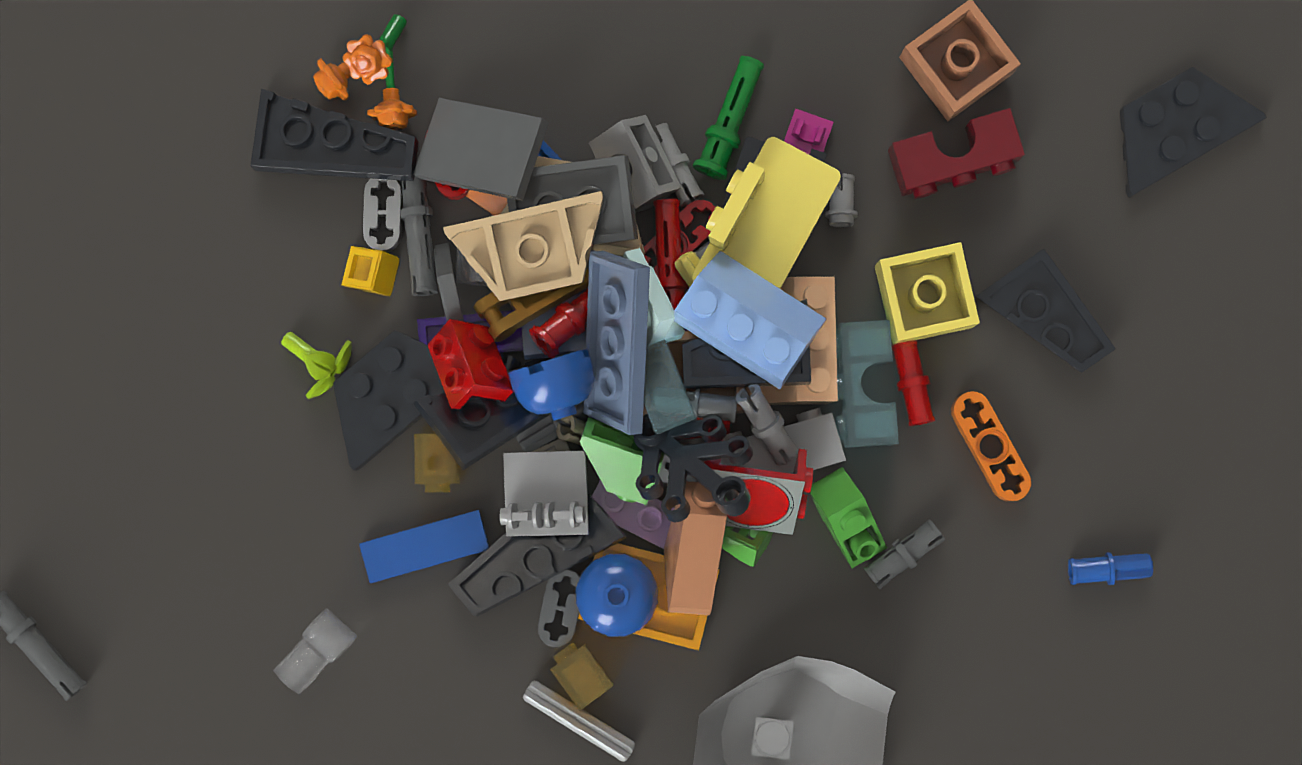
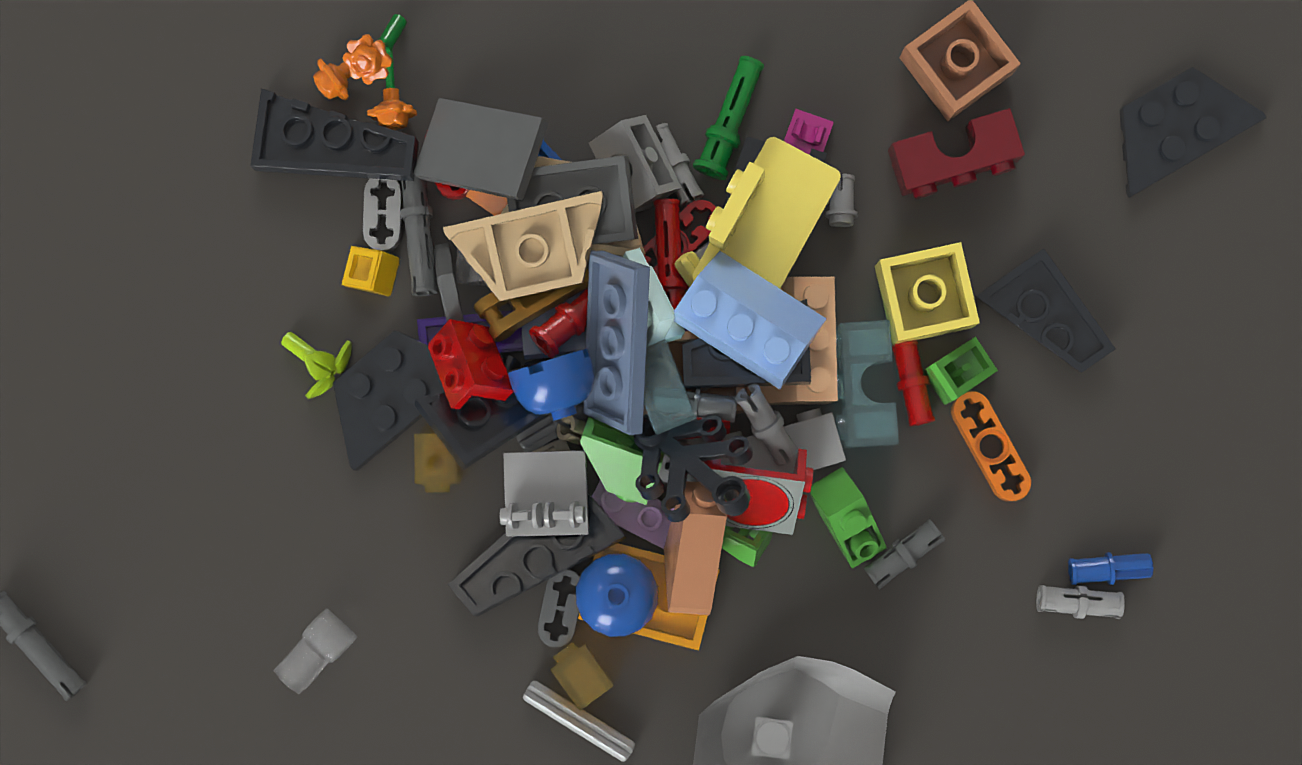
(424, 546): blue tile -> none
(960, 371): none -> bright green slope
(1080, 601): none -> light grey pin

